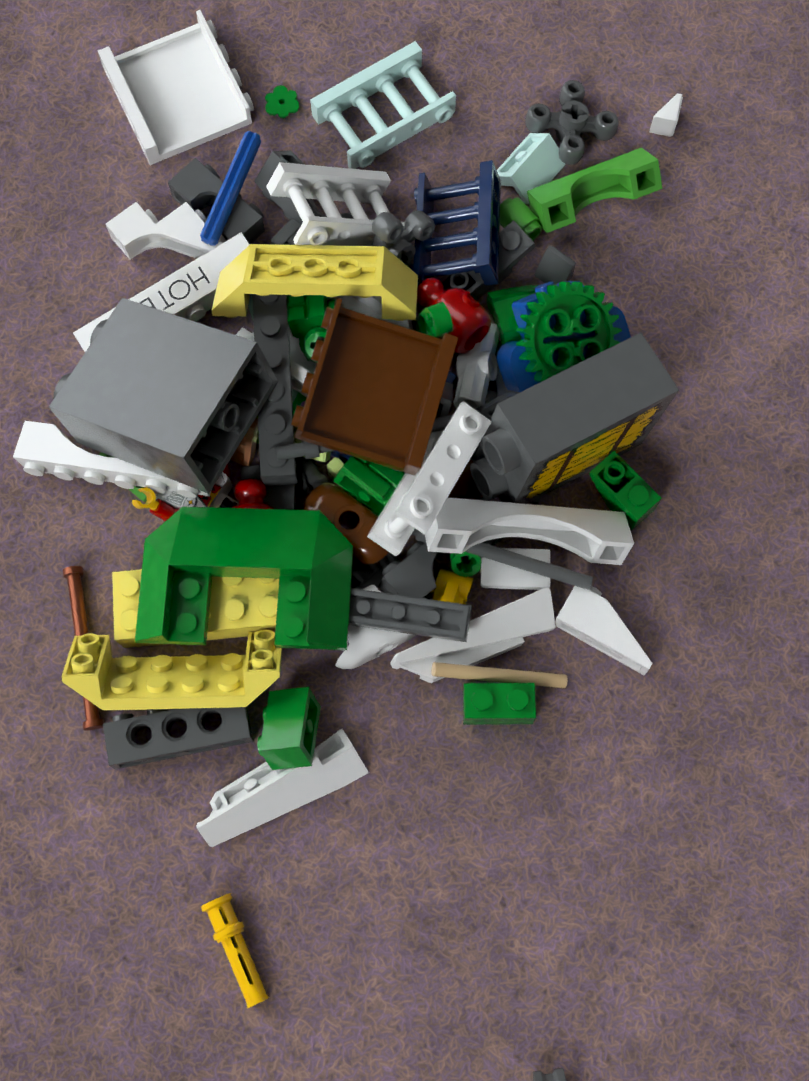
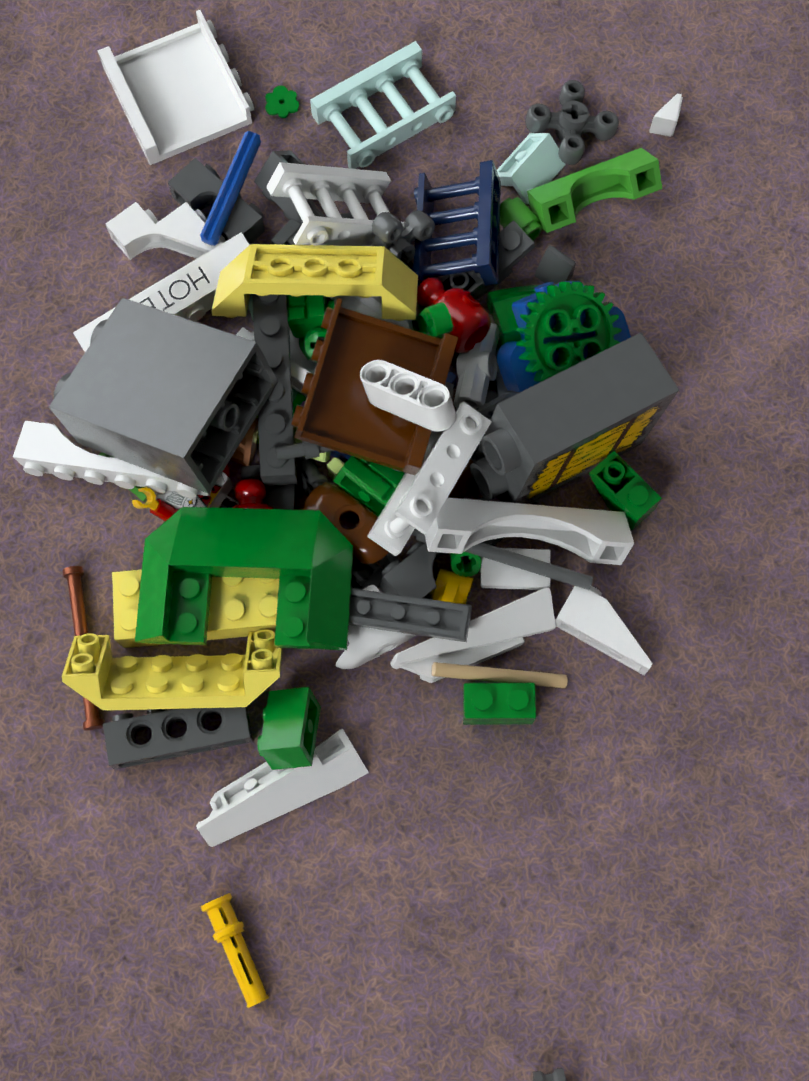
(408, 395): none -> white beam

